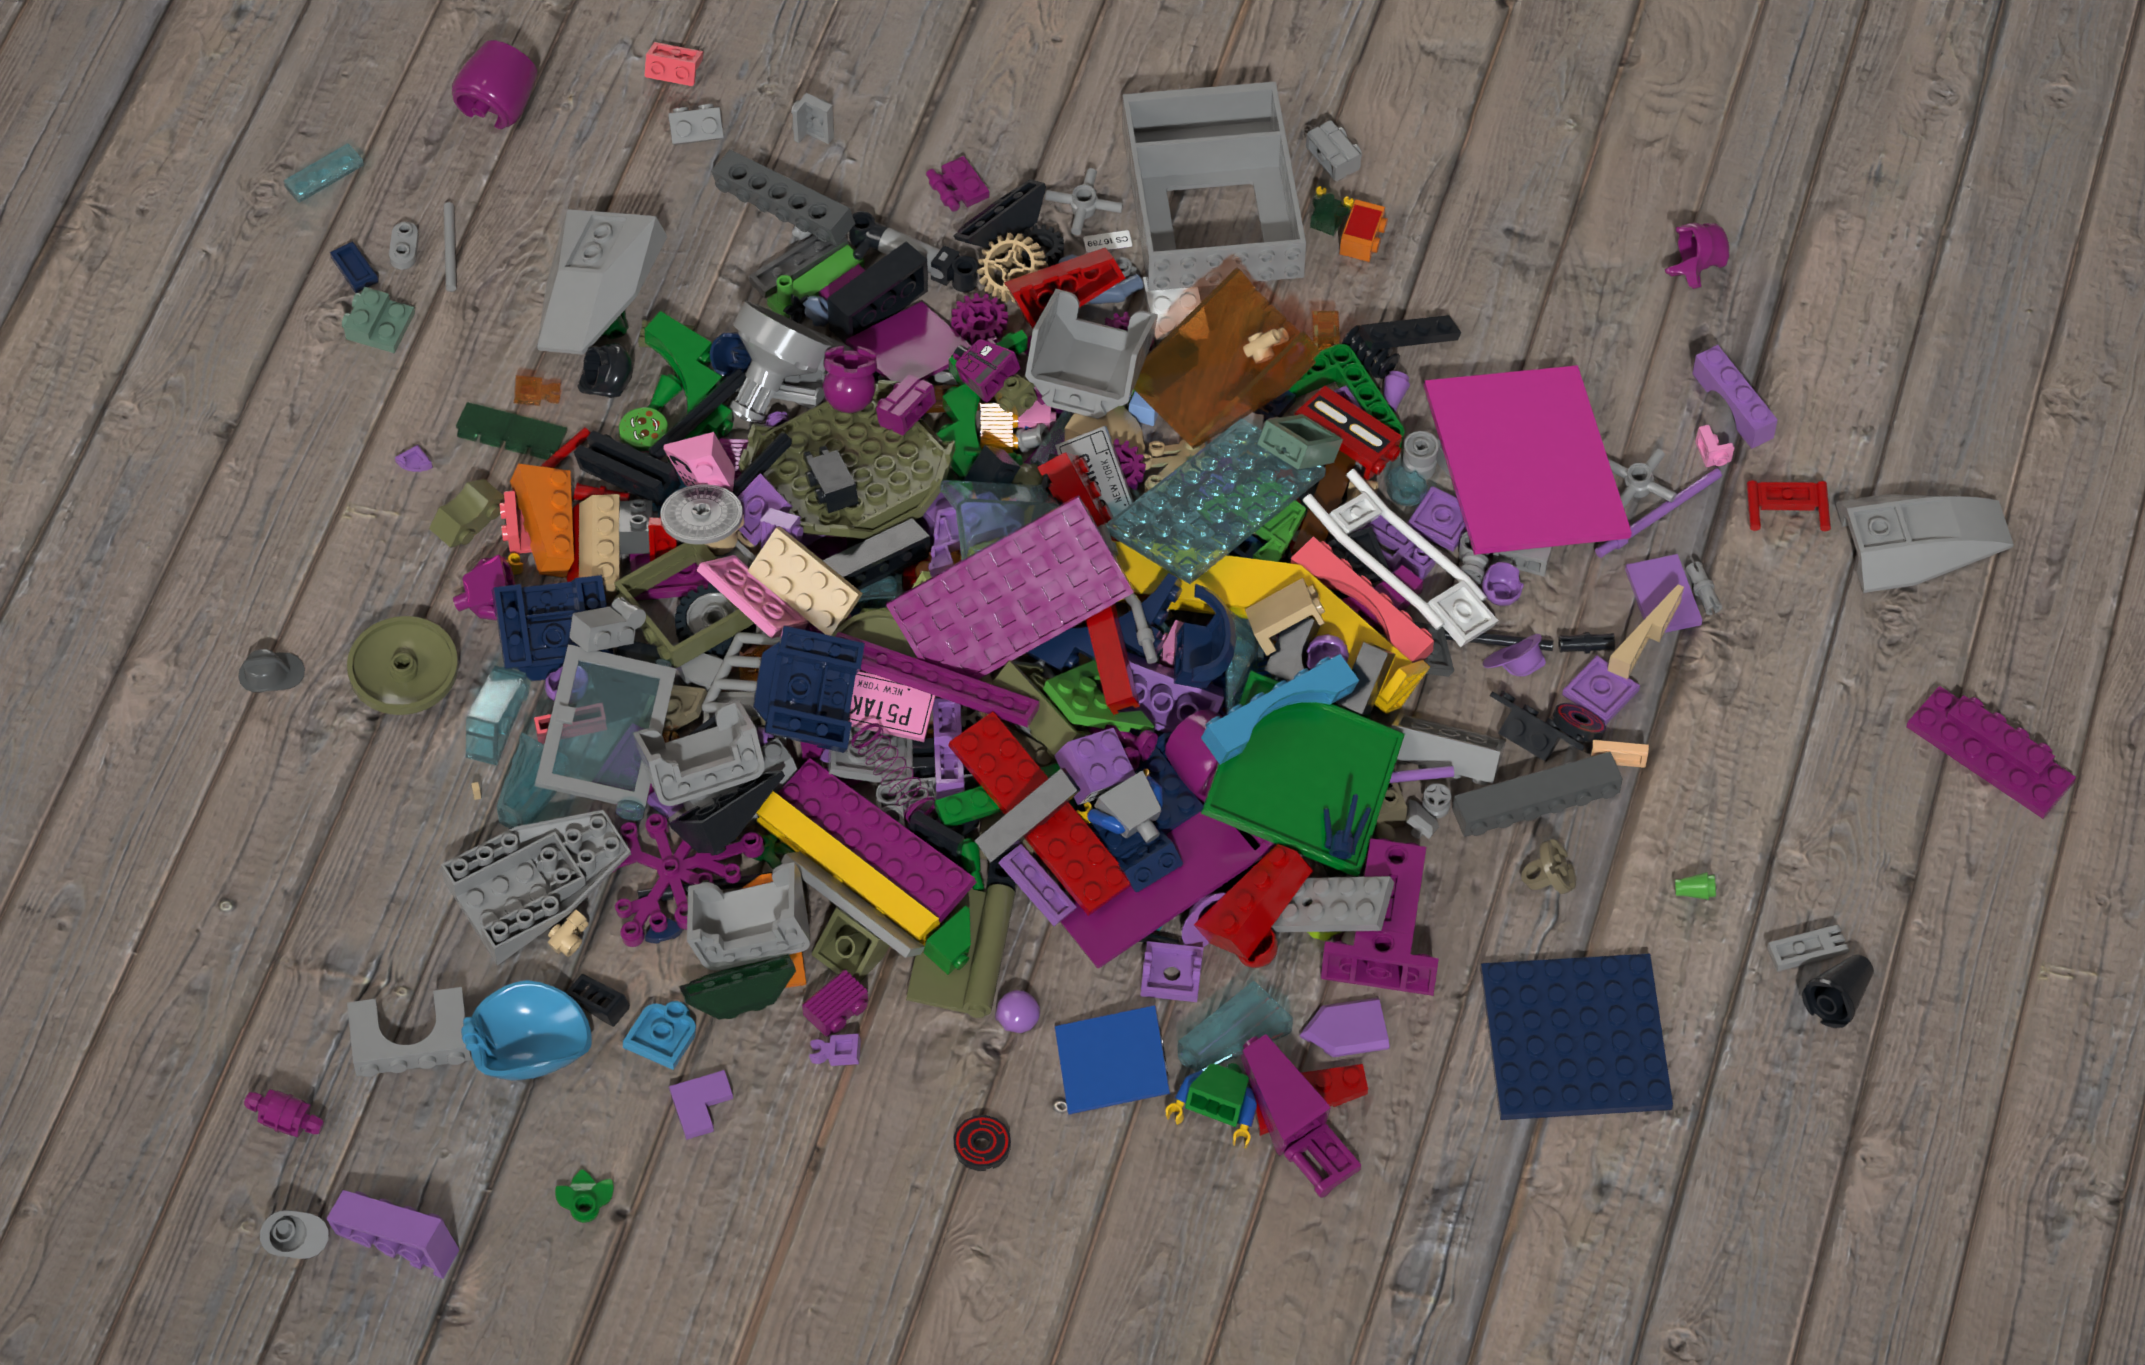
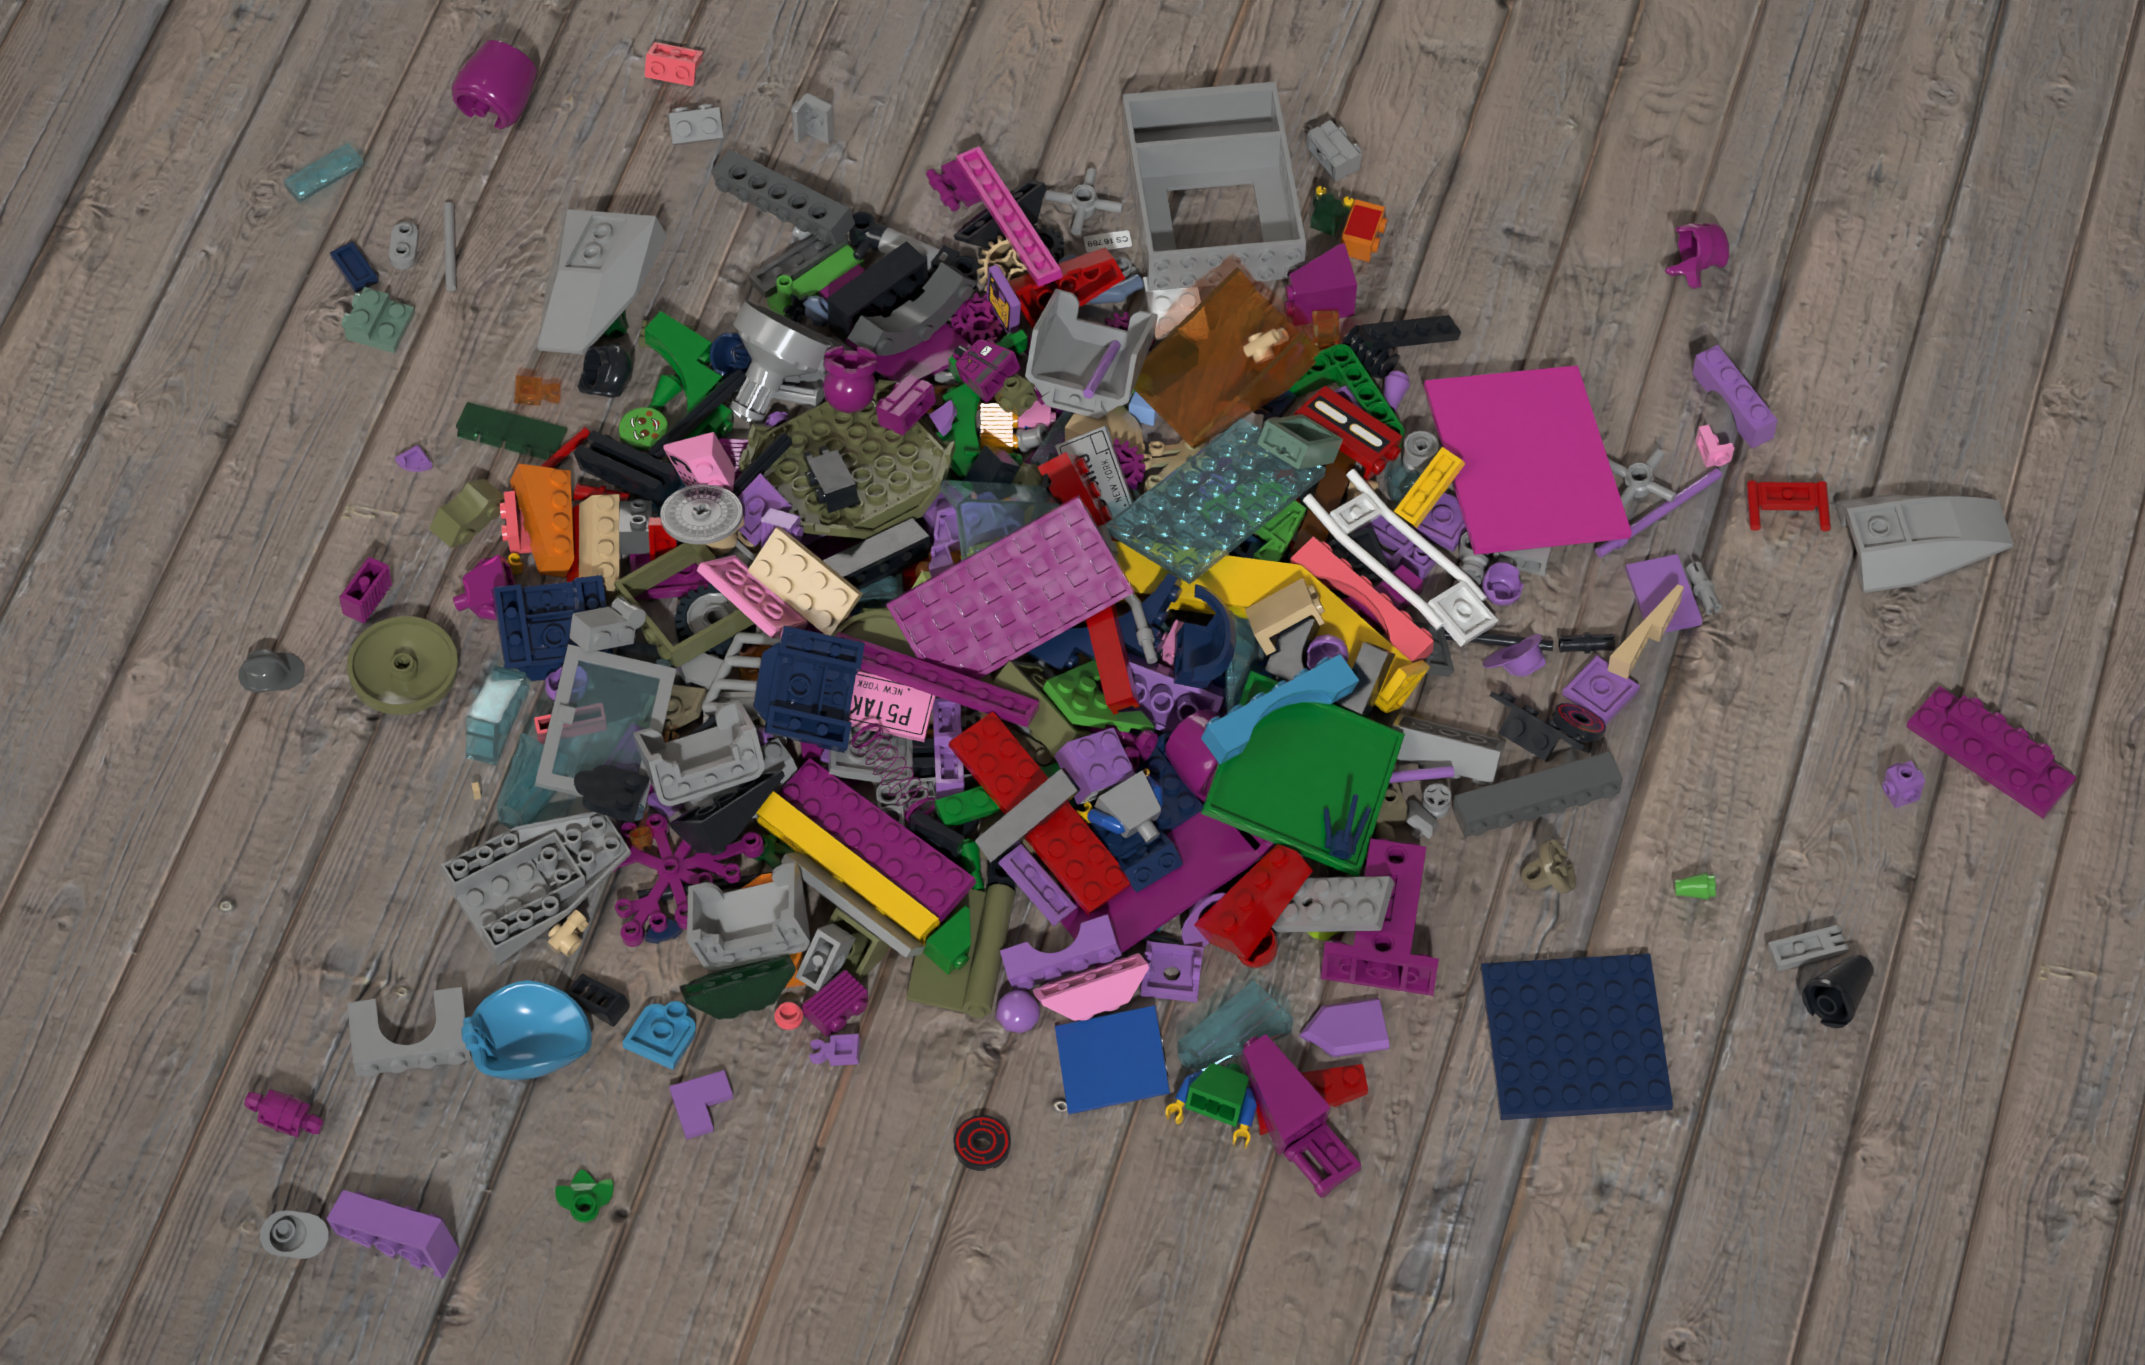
(365, 590): none -> magenta brick
(611, 791): none -> black plate
(641, 837): none -> clear orange hinge
(788, 1016): none -> coral plate
(825, 956): none -> light grey brick
(917, 319): none -> dark grey brick
(944, 417): none -> medium lavender tile
(1003, 300): none -> medium lavender tile
(1009, 216): none -> dark pink plate
(1093, 945): none -> medium lavender arch
(1094, 989): none -> bright pink wedge
(1101, 369): none -> medium lavender bar
(1322, 286): none -> magenta slope
(1429, 487): none -> yellow plate
(1623, 753): light nougat tile -> none
(1903, 783): none -> medium lavender brick

